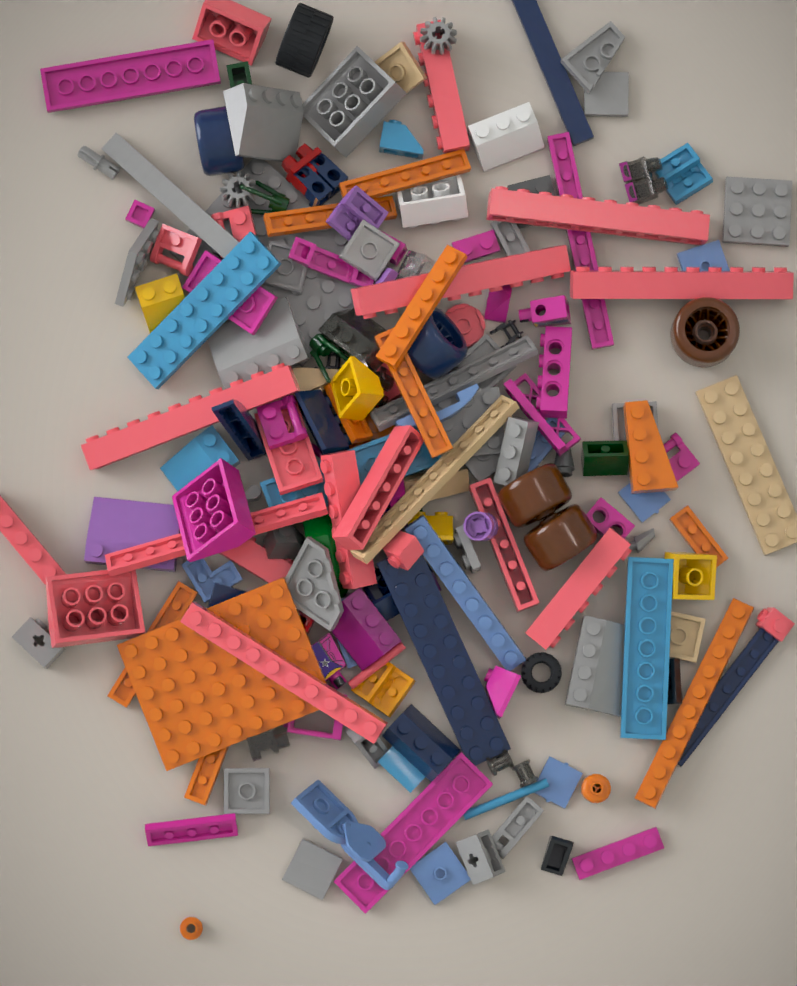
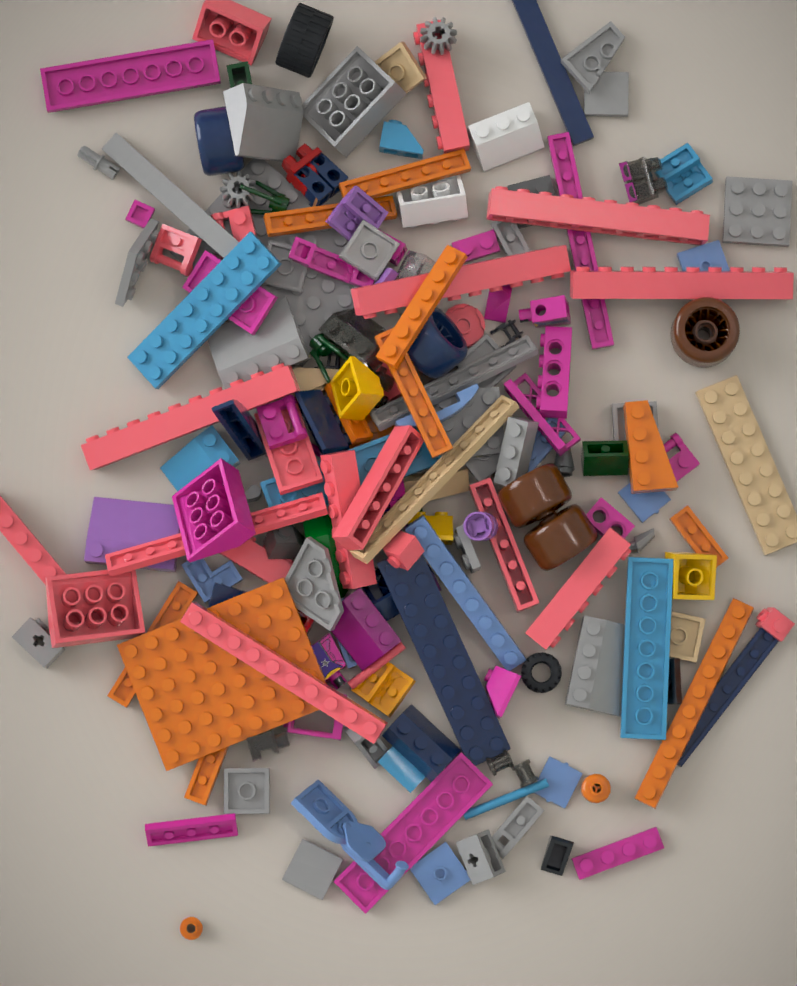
(159, 299): yellow slope -> none

